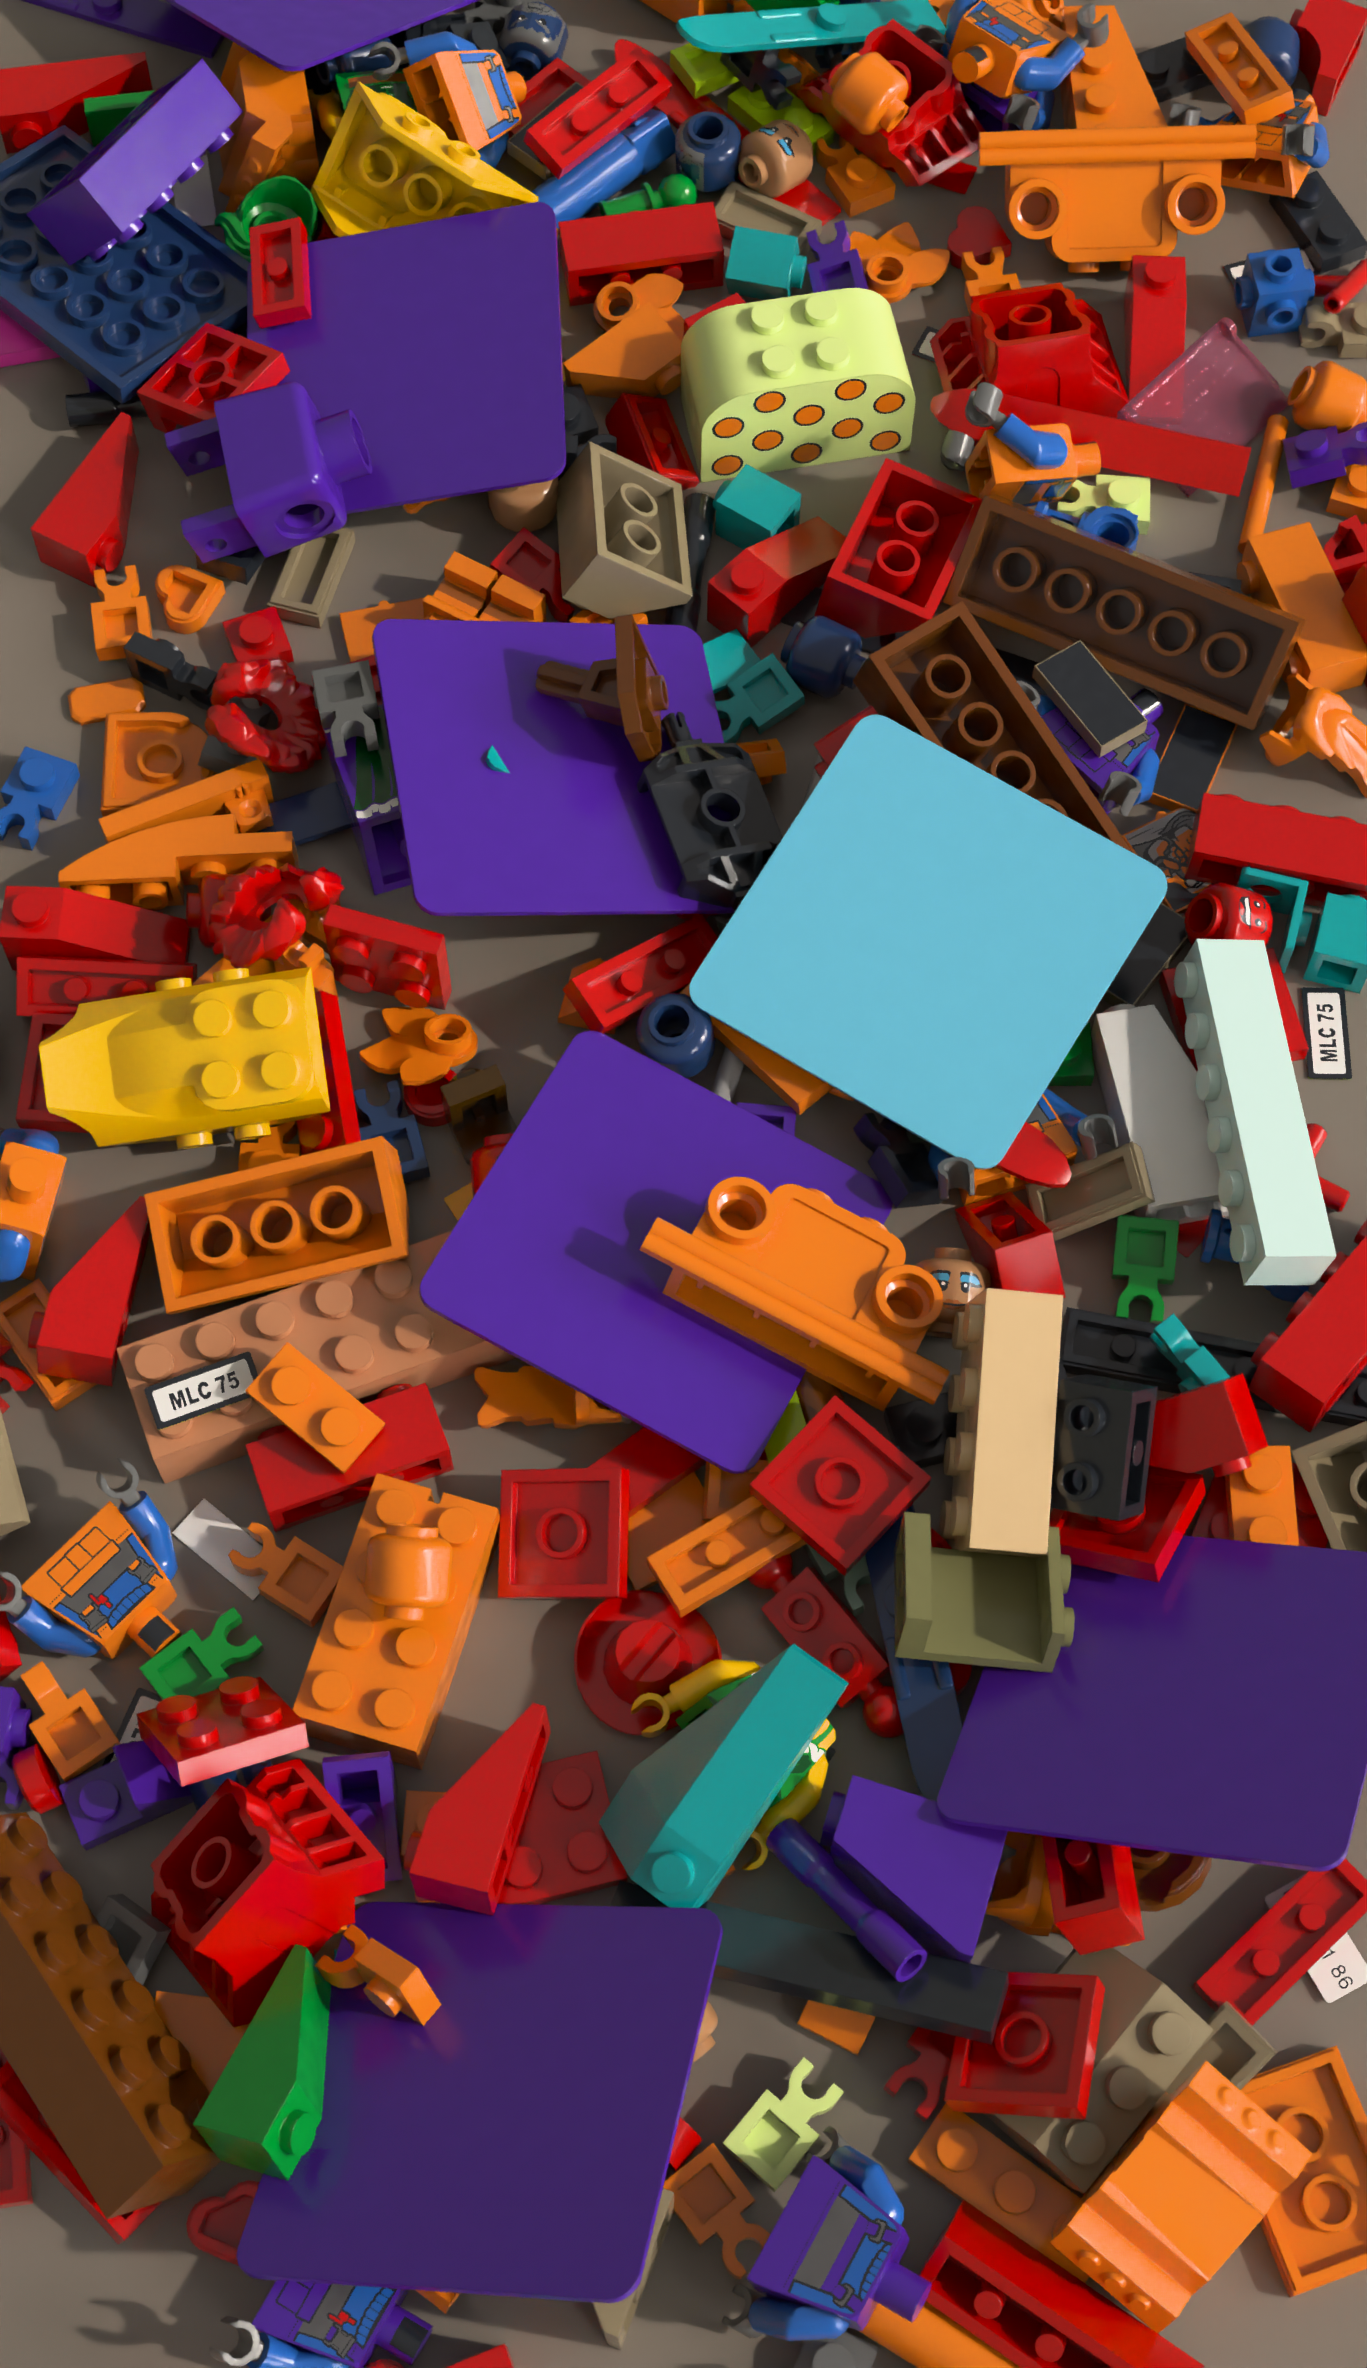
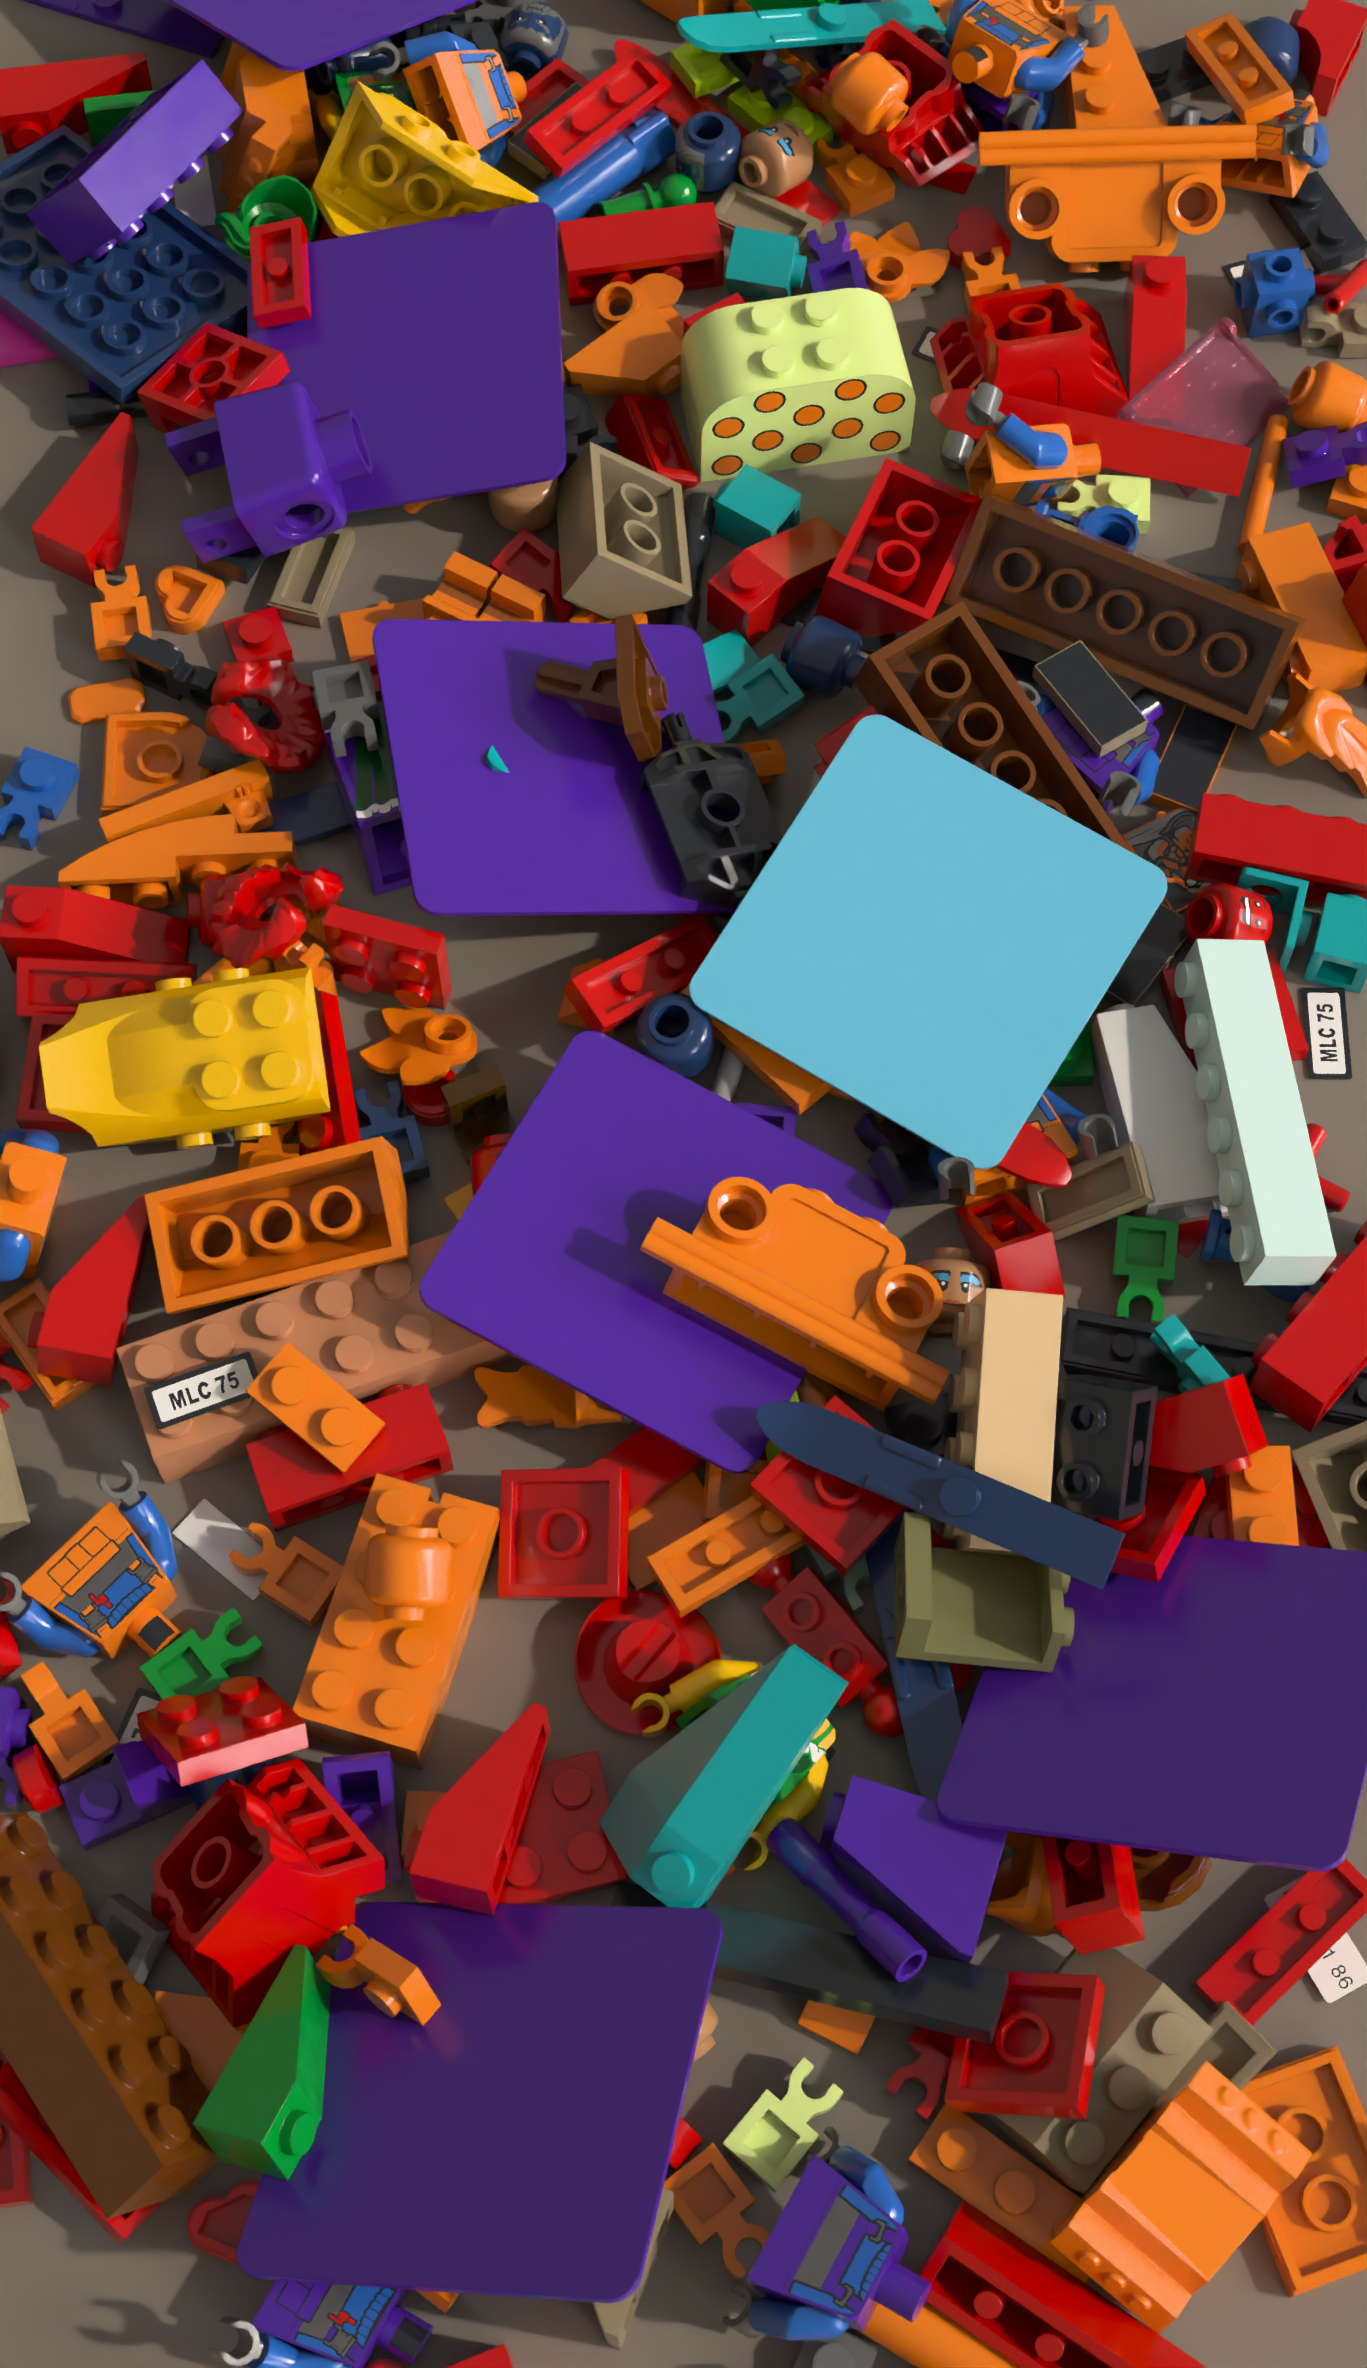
(943, 1490): none -> dark blue piece

